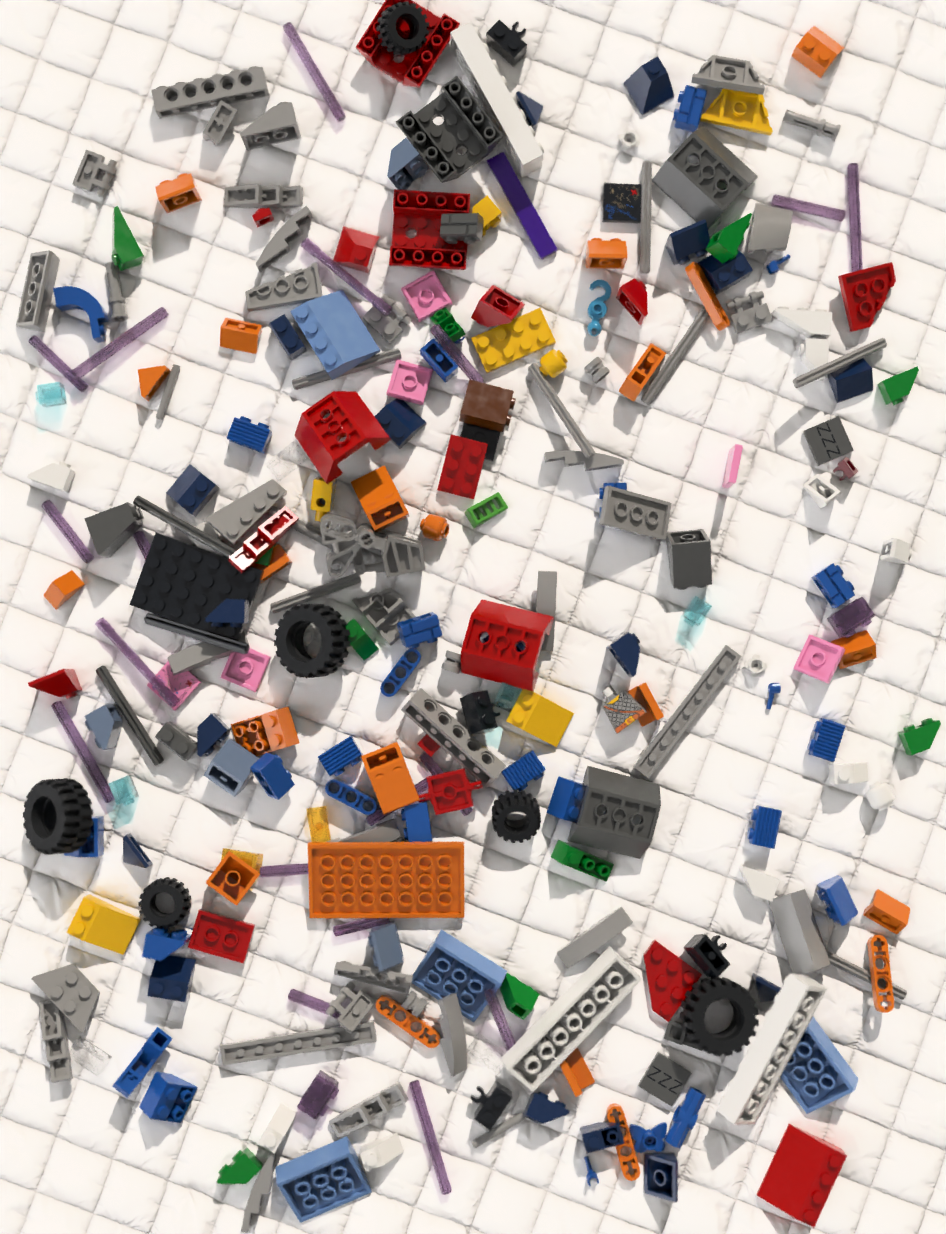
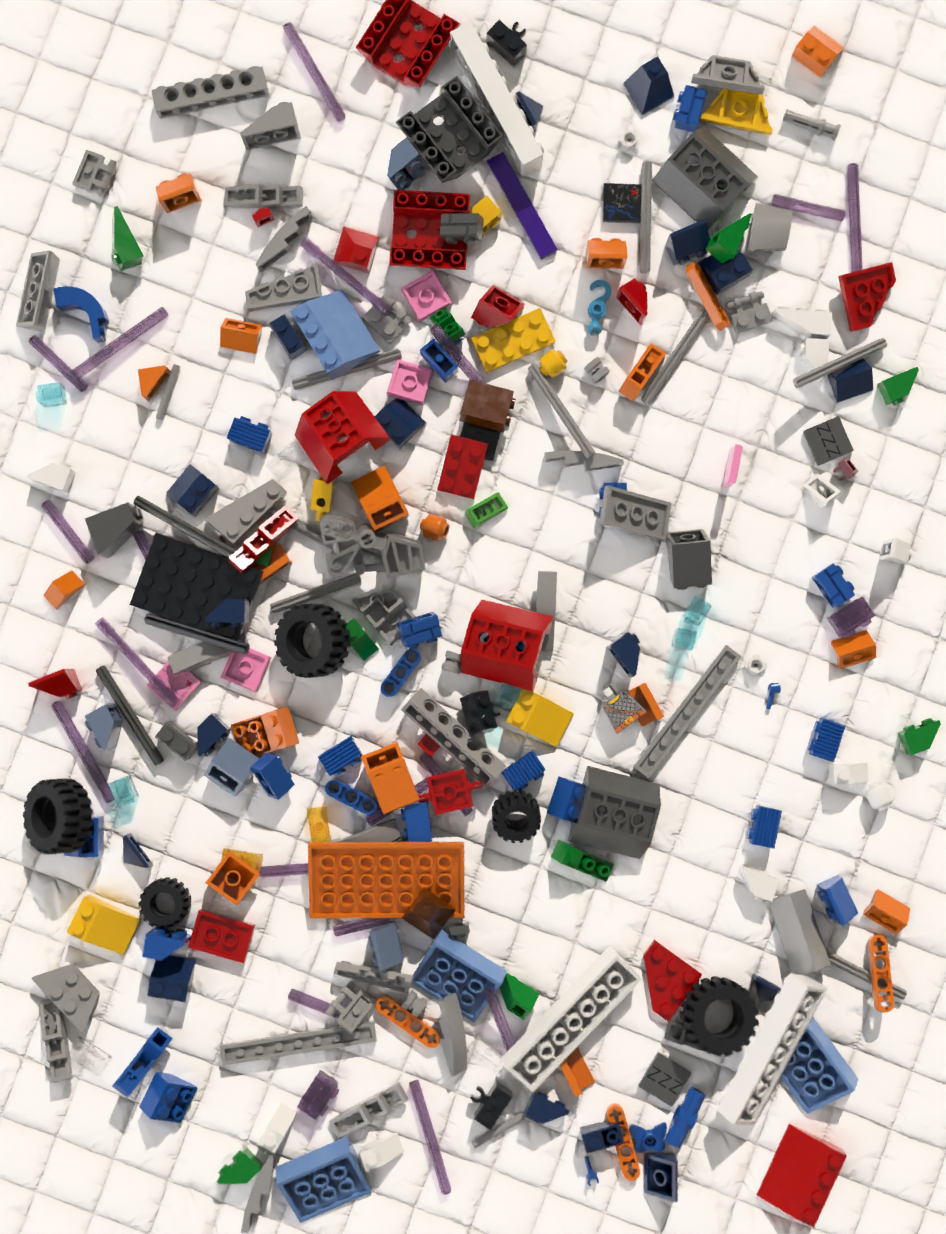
(116, 300): light grey pin -> none
(219, 122): light grey hinge -> none
(416, 24): black tyre -> none
(428, 913): none -> reddish brown slope
(459, 930): none -> dark grey plate
(594, 937): light grey slope -> none
(684, 639): none -> clear light blue brick
(707, 954): black brick -> none
(773, 267): blue hand -> none
(819, 659): bright pink tile -> none

